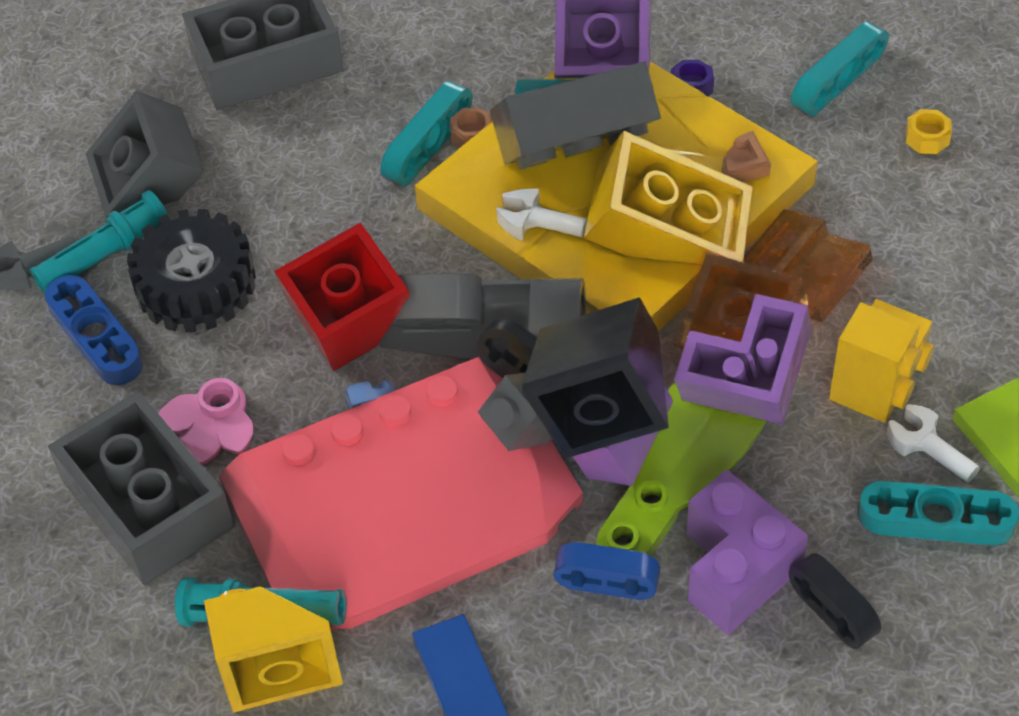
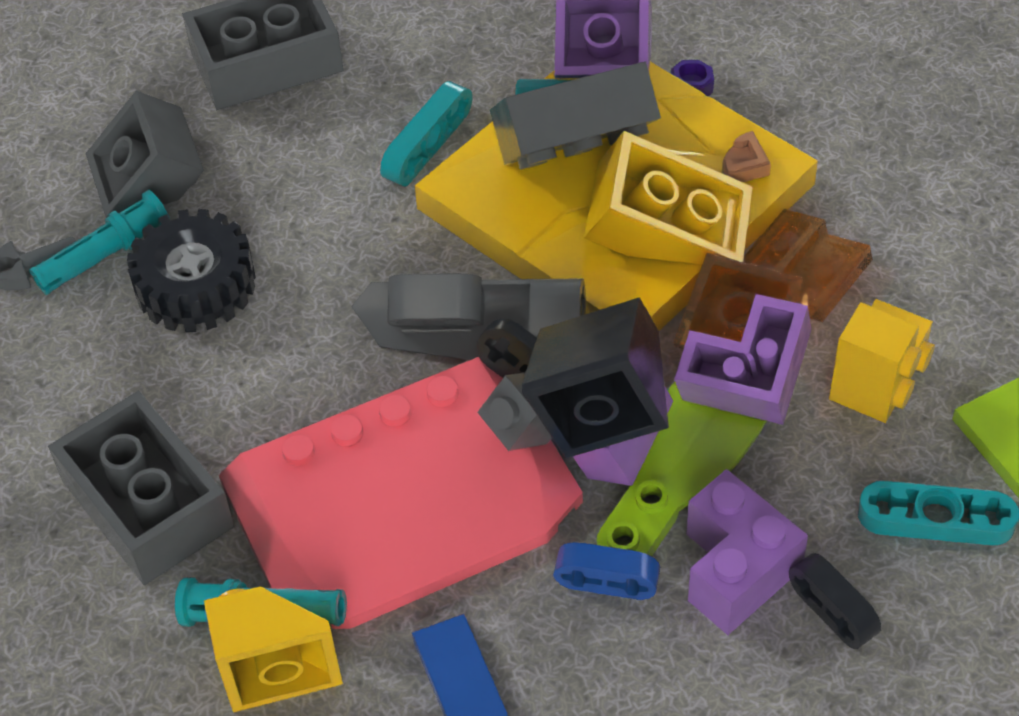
(94, 348): blue beam -> none
(210, 428): bright pink plate -> none
(344, 294): red slope -> none
(364, 392): medium blue tile -> none
(467, 124): nougat tile -> none
(533, 215): white bar -> none
(839, 68): teal beam -> none
(927, 440): white bar -> none
(928, 131): yellow tile -> none

